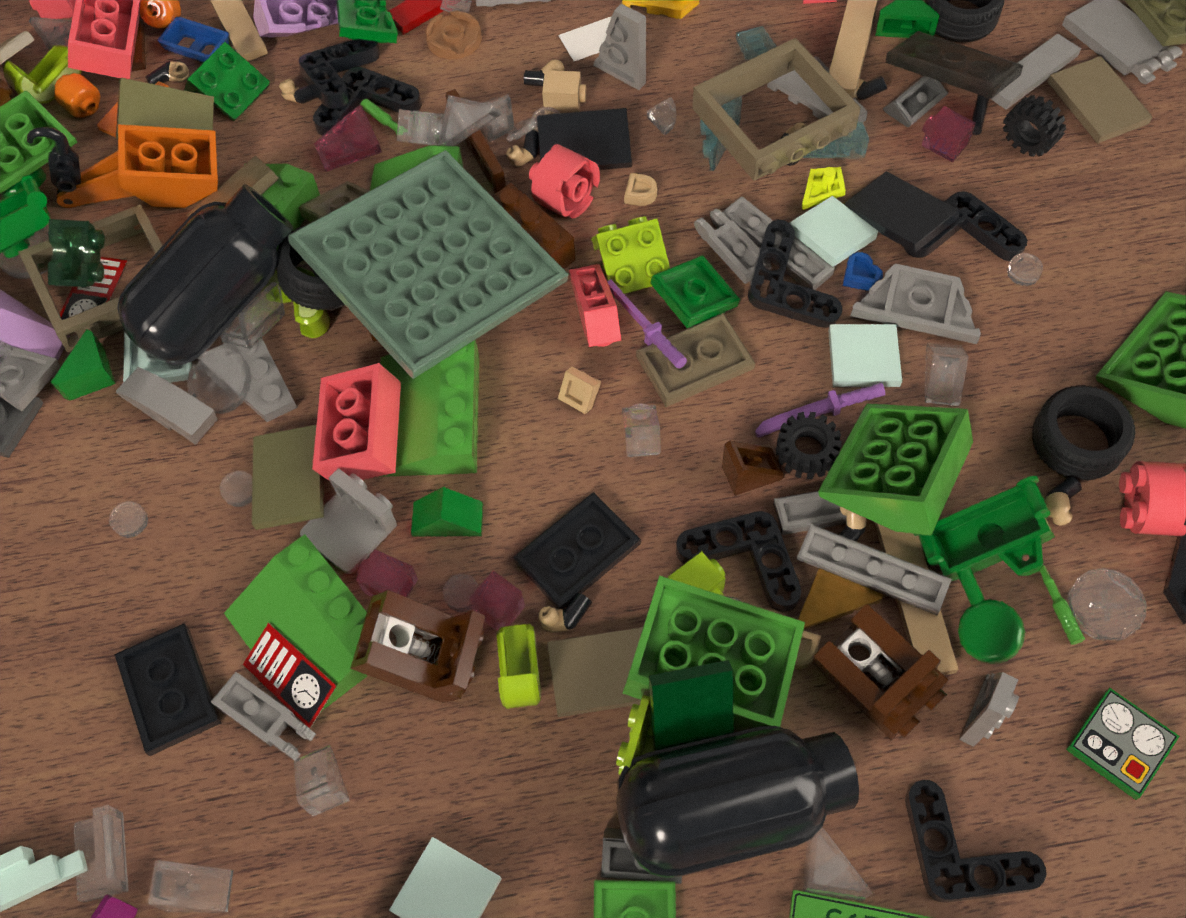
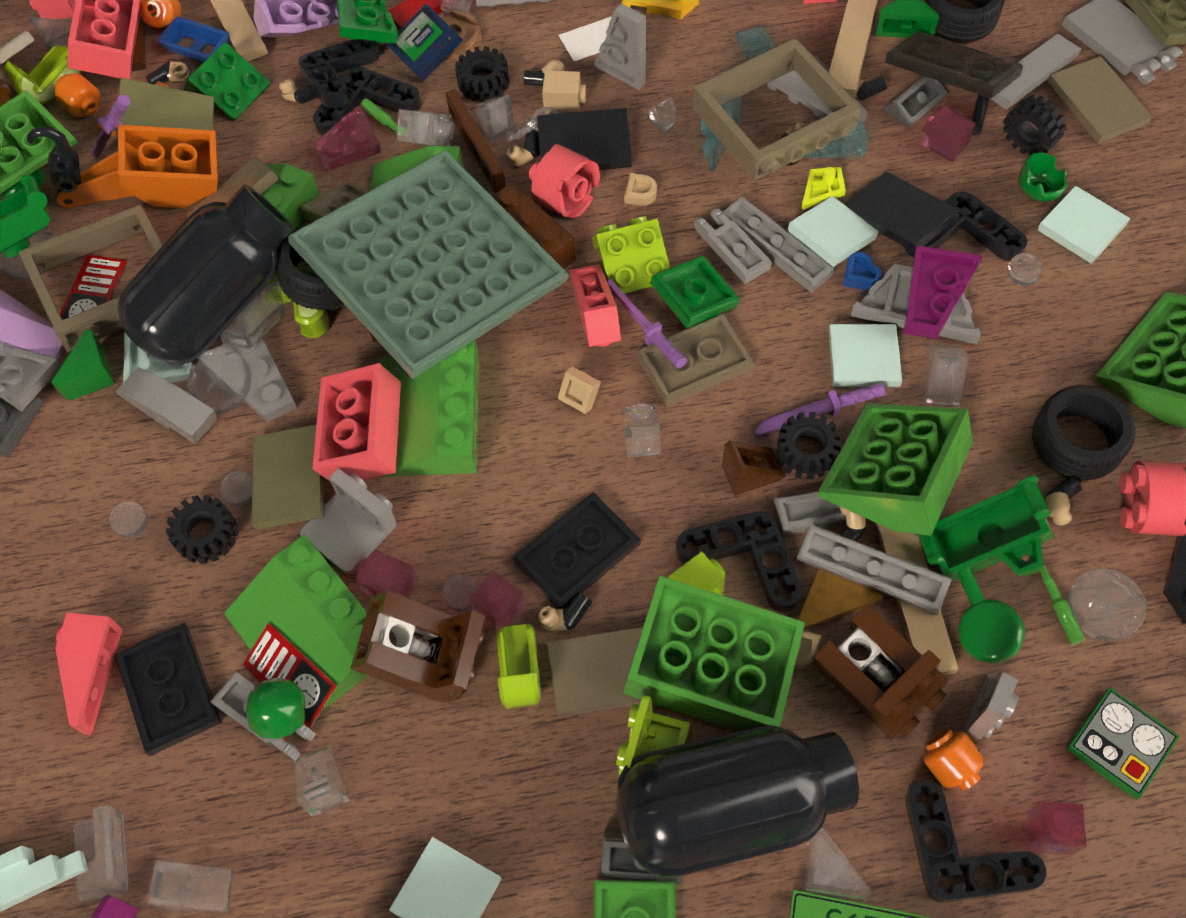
(75, 253): clear green cylinder -> none
(85, 660): none -> coral slope
(110, 123): none -> medium lavender sword
(192, 514): none -> black tyre
(275, 708): none -> green hair
(425, 42): none -> tile
(447, 514): green slope -> none
(463, 119): clear slope -> none
(482, 62): none -> black tyre
(691, 704): dark green tile -> none
(779, 289): black beam -> none
(935, 288): none -> magenta wing
(953, 759): none -> orange head
(1041, 178): none -> green hair
(1056, 828): none -> clear pink brick
(1083, 224): none -> light aqua tile

